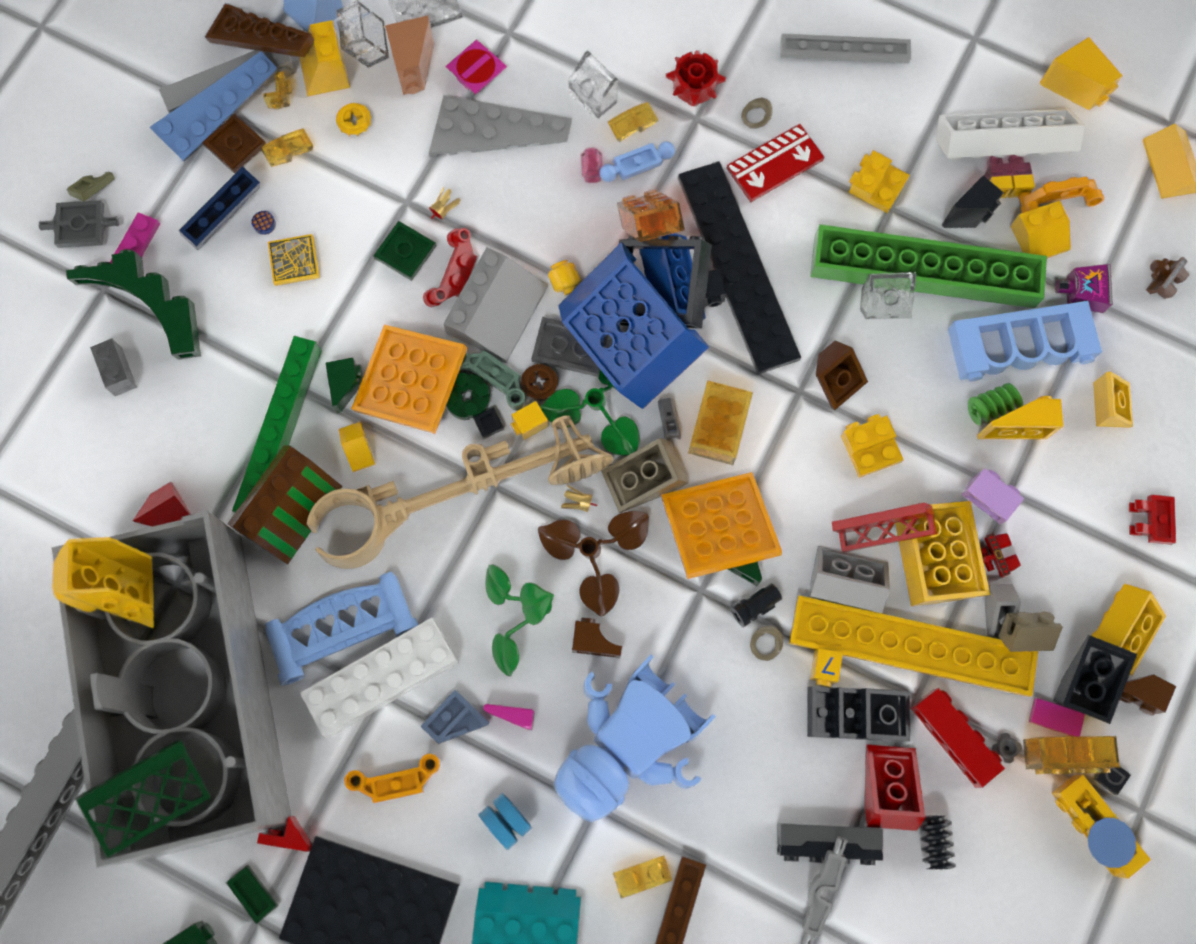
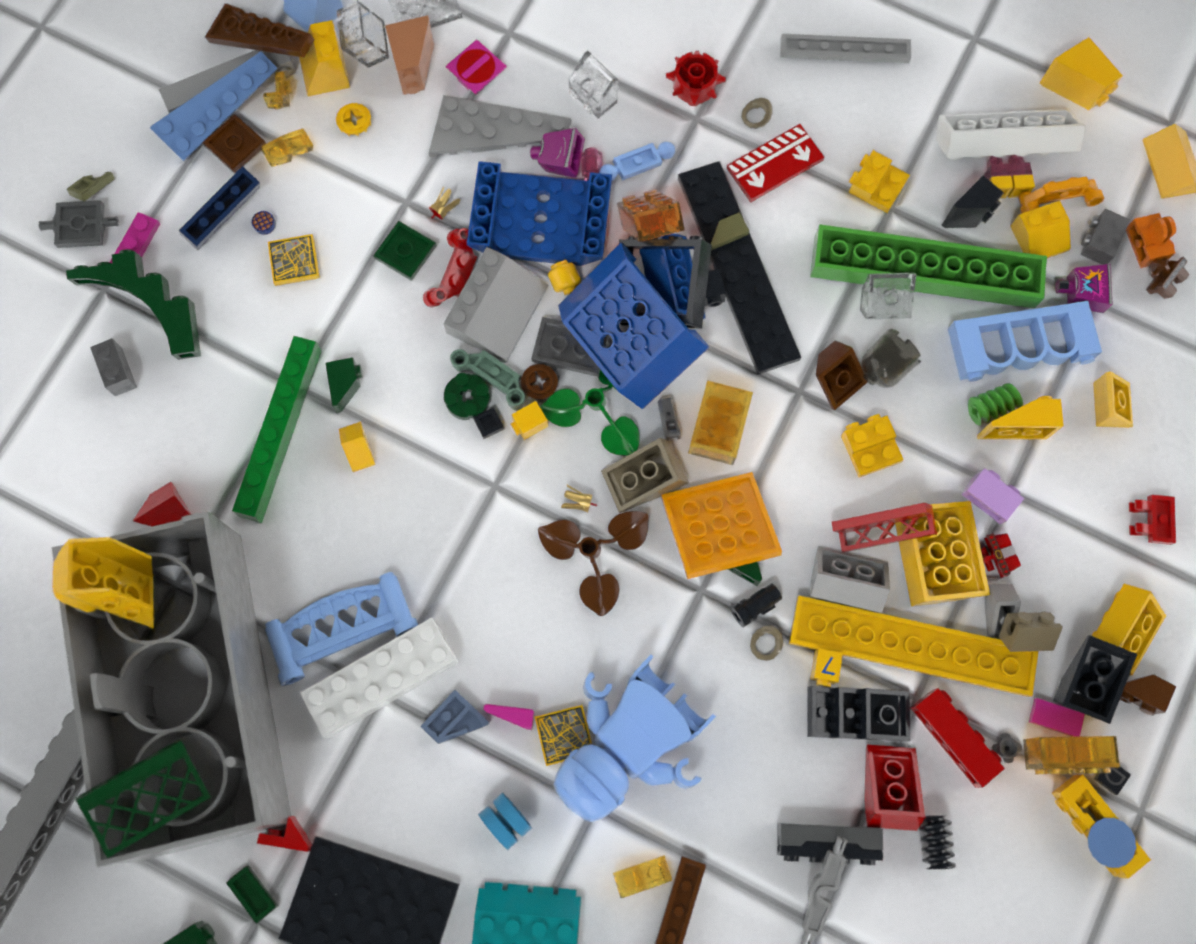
(280, 503): reddish brown slope -> none
(394, 784): light orange plate -> none
(409, 378): light orange plate -> none
(479, 476): tan piece -> none
(507, 209): none -> blue slope
(535, 606): green plant -> none
(560, 152): none -> magenta torso
(562, 733): none -> tile
(590, 640): reddish brown arch -> none
(631, 120): clear yellow slope -> none
(729, 230): none -> olive tile
(889, 360): none -> clear smoke cylinder
(1104, 237): none -> flat silver brick
(1151, 238): none -> orange brick

